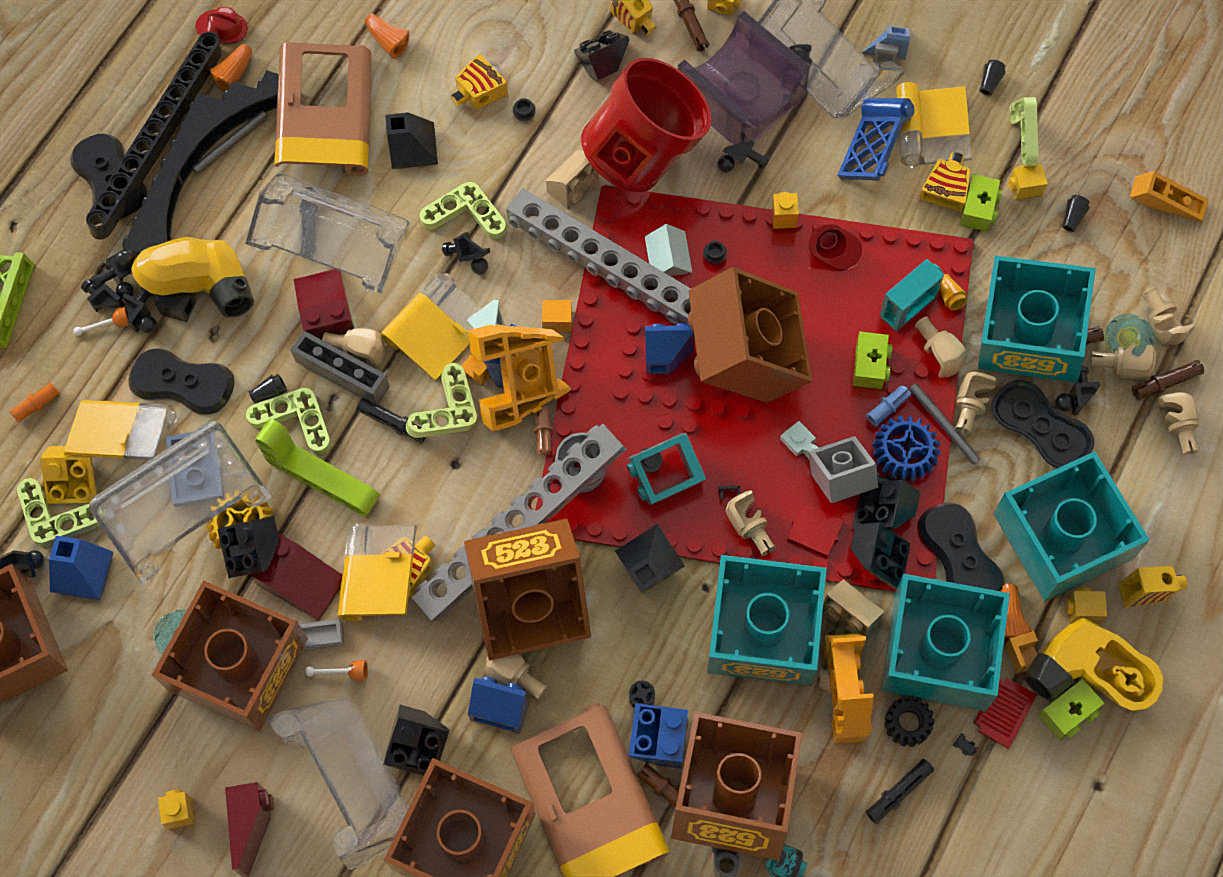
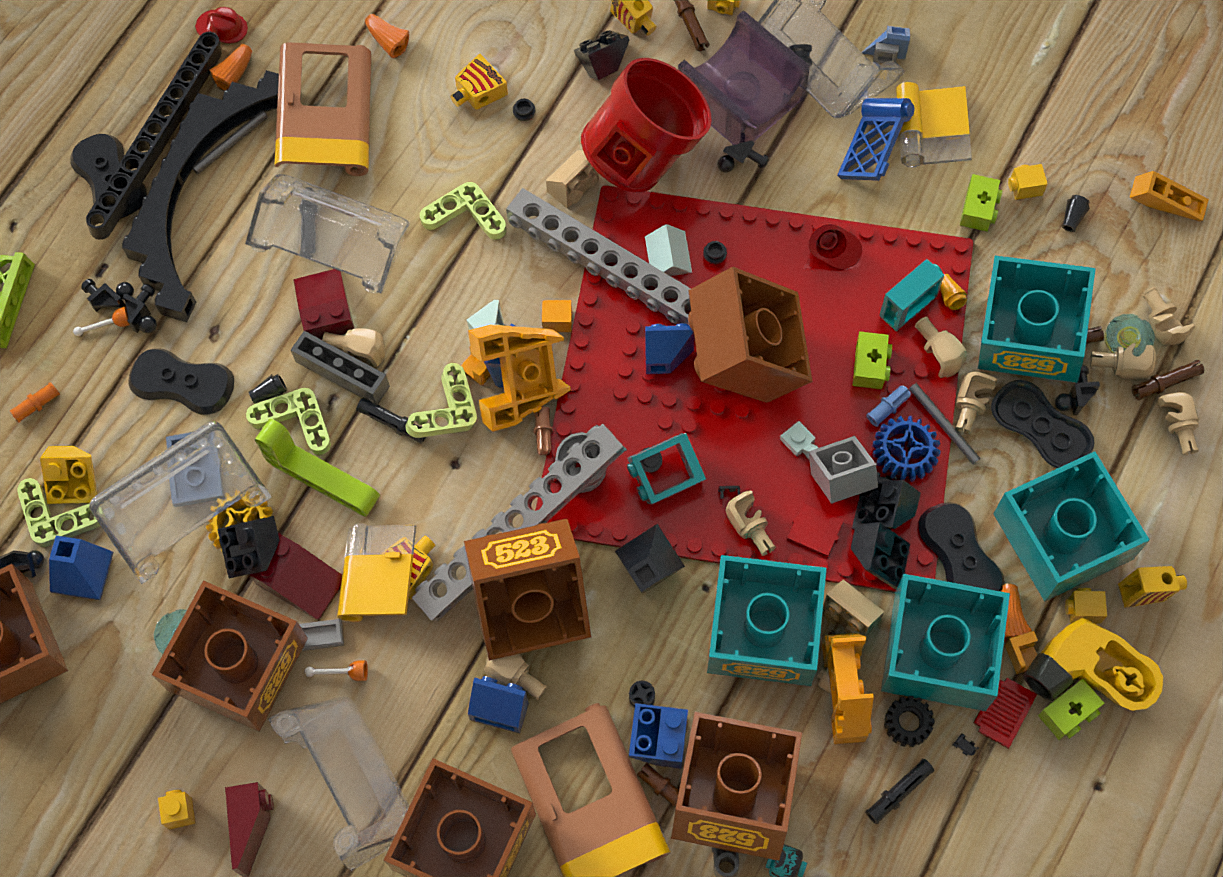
(117, 268): black piece -> none
(118, 429): yellow door -> none
(196, 266): yellow piece -> none
(411, 140): black slope -> none
(415, 740): black slope -> none
(433, 325): yellow door -> none
(467, 251): black piece -> none
(785, 210): yellow brick -> none
(947, 183): torso -> none
(992, 75): black cone -> none
(1025, 113): yellowish green beam -> none

